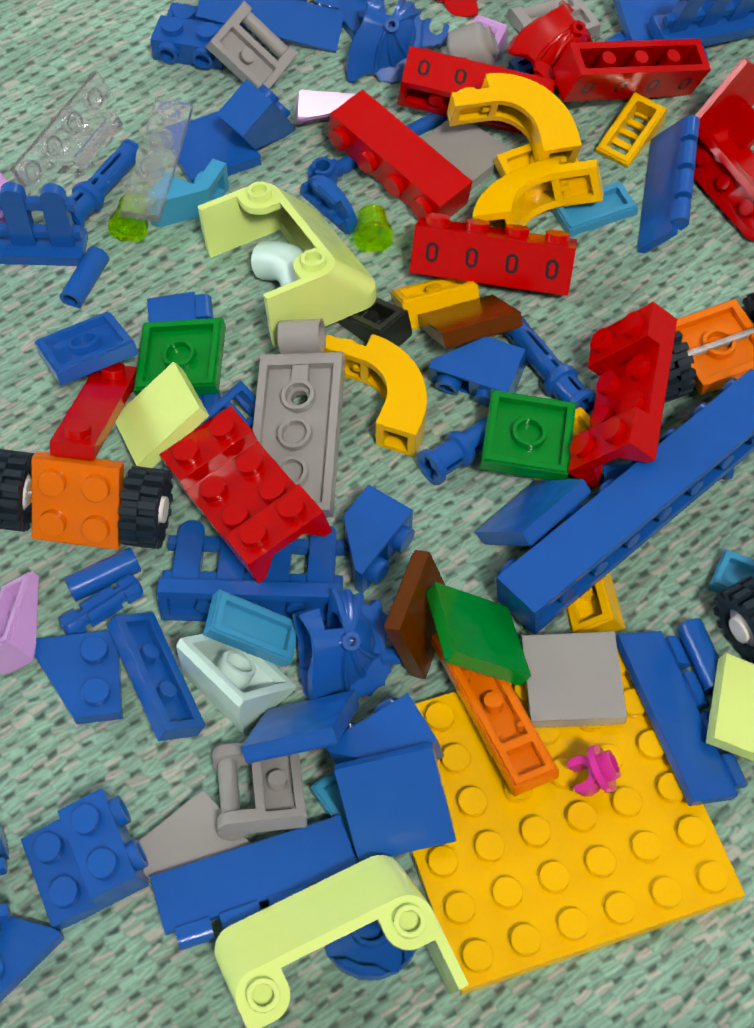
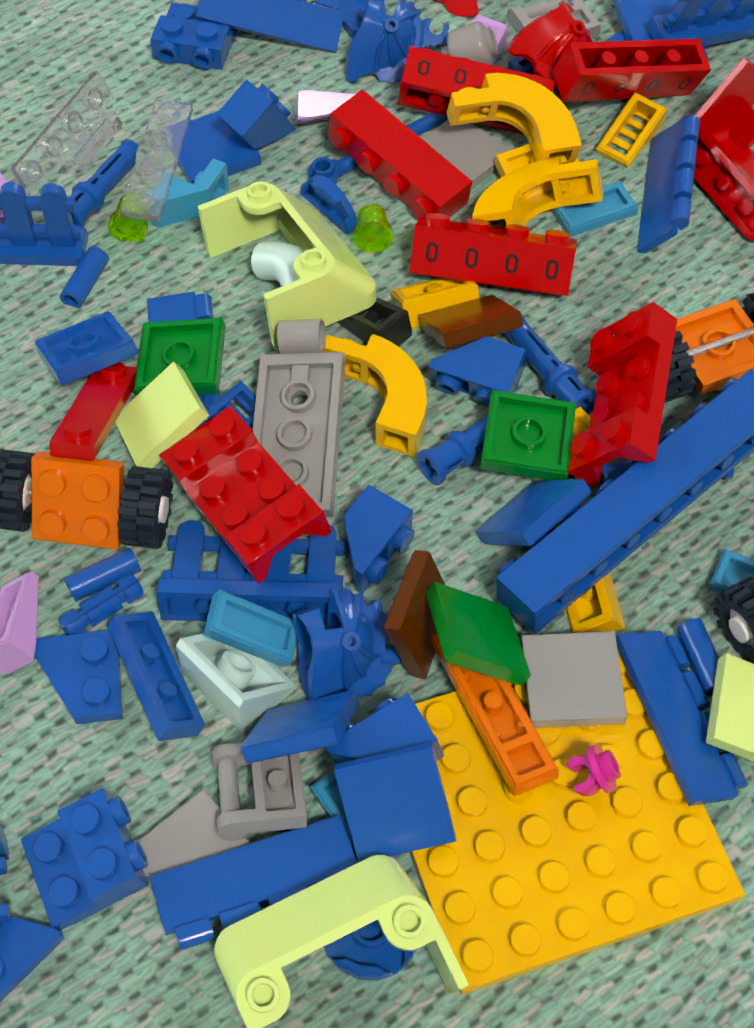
(244, 54): light grey plate -> none

